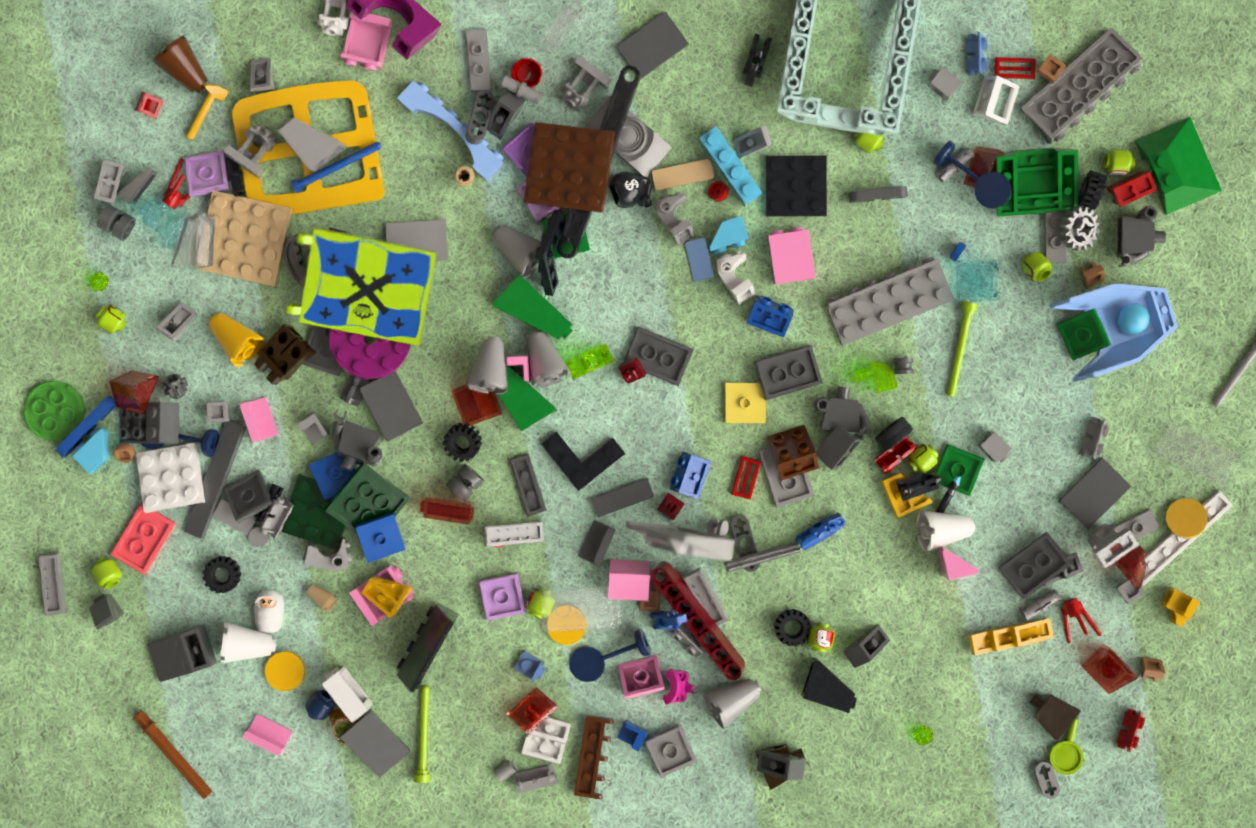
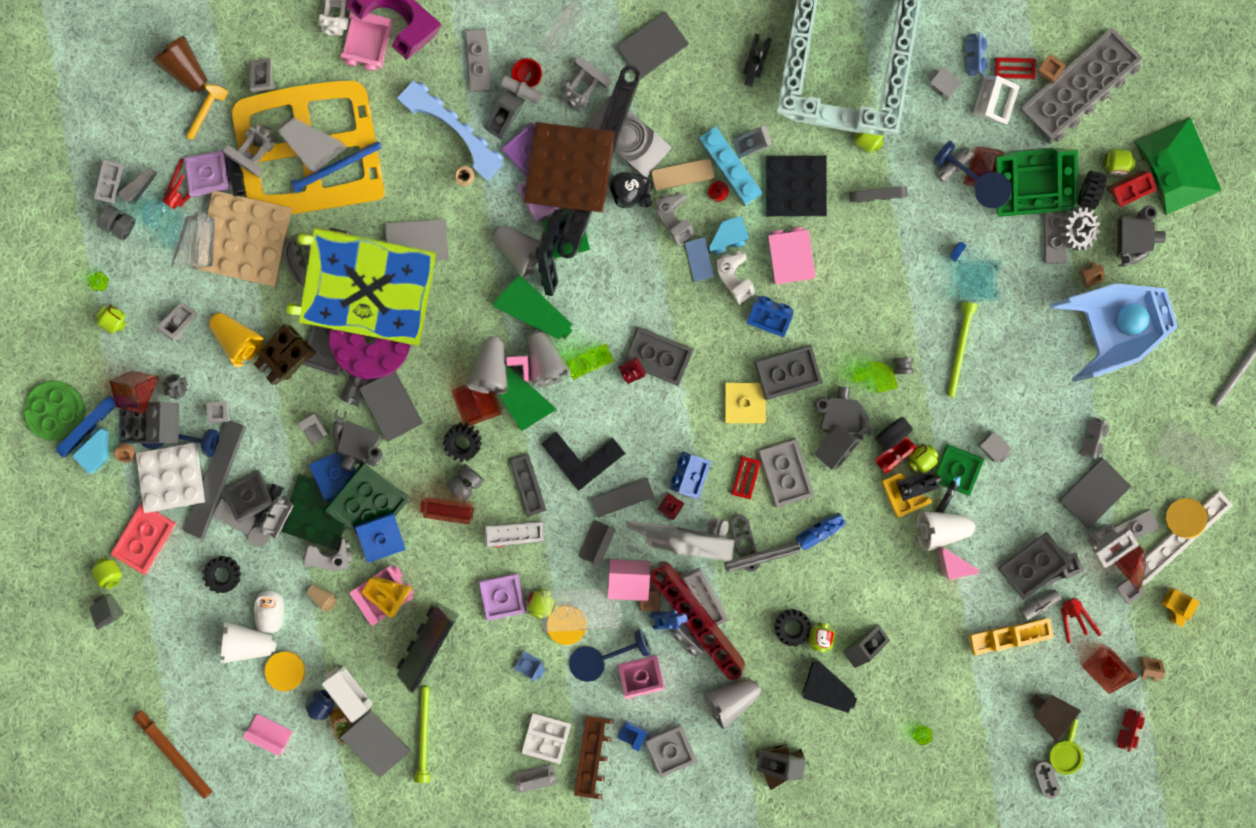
(52, 584): light grey plate -> none
(149, 105): slope -> none
(182, 653): dark grey slope -> none
(259, 419): bright pink panel -> none
(473, 122): dark grey beam -> none
(505, 771): light grey hinge -> none
(532, 711): clear red slope -> none
(679, 686): dark pink piece -> none
(793, 452): reddish brown bracket -> none
(889, 301): light grey bracket -> none
(1036, 267): lime head -> none
(1084, 334): green tile -> none

